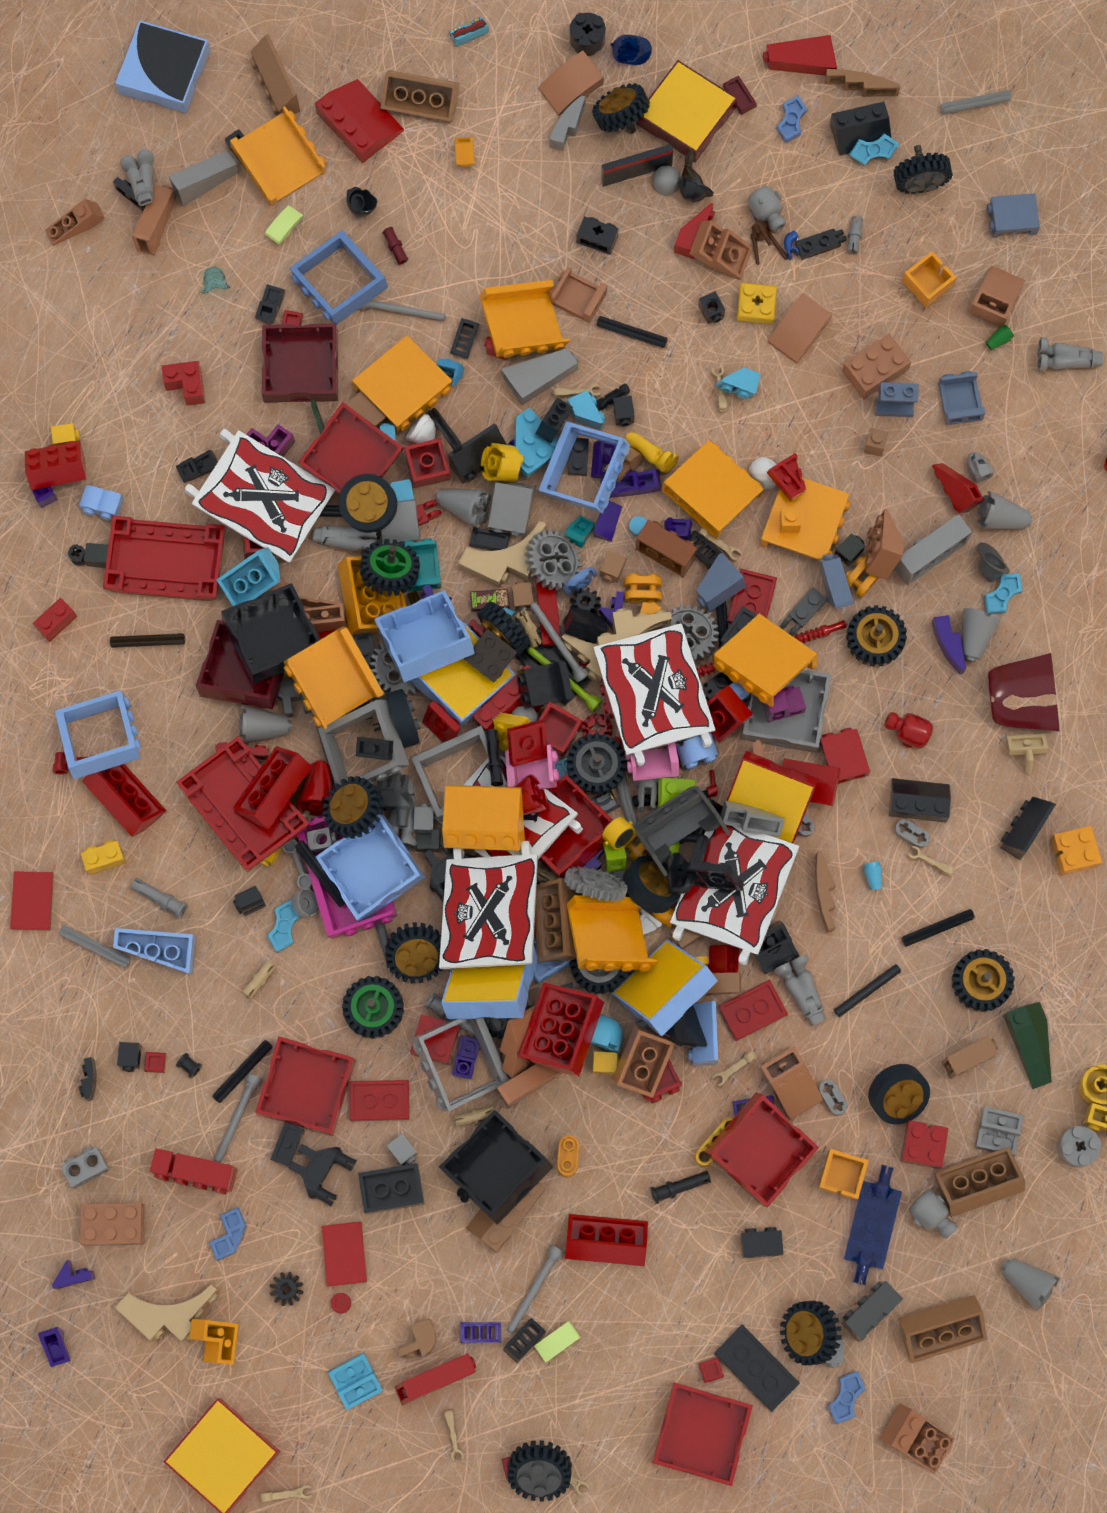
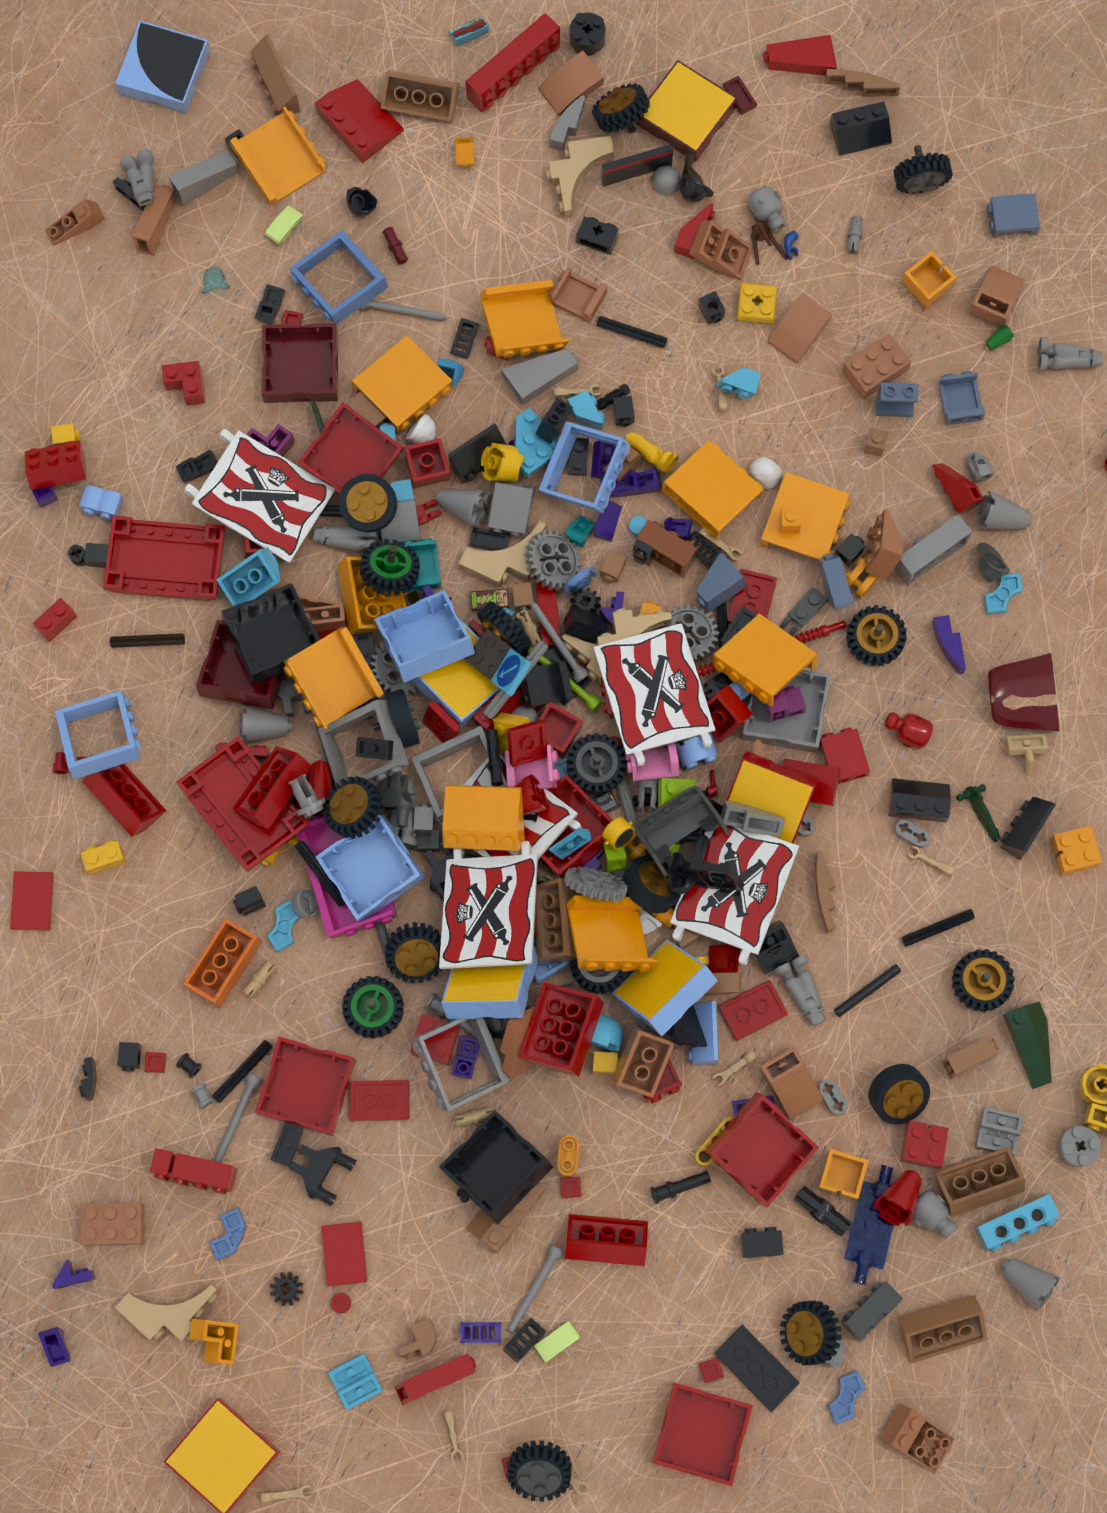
(86, 1171): light grey brick -> none
(94, 946): light grey axle -> none
(166, 948): light blue wedge -> none
(167, 901): light grey pin -> none
(202, 1096): none -> light grey bush
(222, 963): none -> orange brick
(303, 879): light grey bar -> none
(306, 797): none -> light grey piece
(315, 836): light grey brick -> none
(391, 1188): black brick -> none
(402, 1150): light grey brick -> none
(445, 429): black axle -> none
(502, 697): none -> light grey axle
(511, 672): none -> tile
(513, 63): none -> red brick
(526, 1083): nougat slope -> none
(570, 1187): none -> red tile
(571, 843): none -> medium azure slope
(580, 159): none -> tan arch
(602, 721): red gear -> none
(631, 49): clear blue piece -> none
(636, 582): light orange brick -> none
(642, 552): none -> black plate
(788, 477): red wing -> none
(789, 127): medium blue tile -> none
(820, 243): black hinge -> none
(822, 1211): none -> black piece
(873, 874): medium azure cone -> none
(881, 147): medium azure tile -> none
(899, 1199): none -> red cone
(975, 102): light grey axle -> none
(977, 632): light grey cone -> none
(980, 809): none -> dark green piece
(1043, 1205): none -> medium azure brick

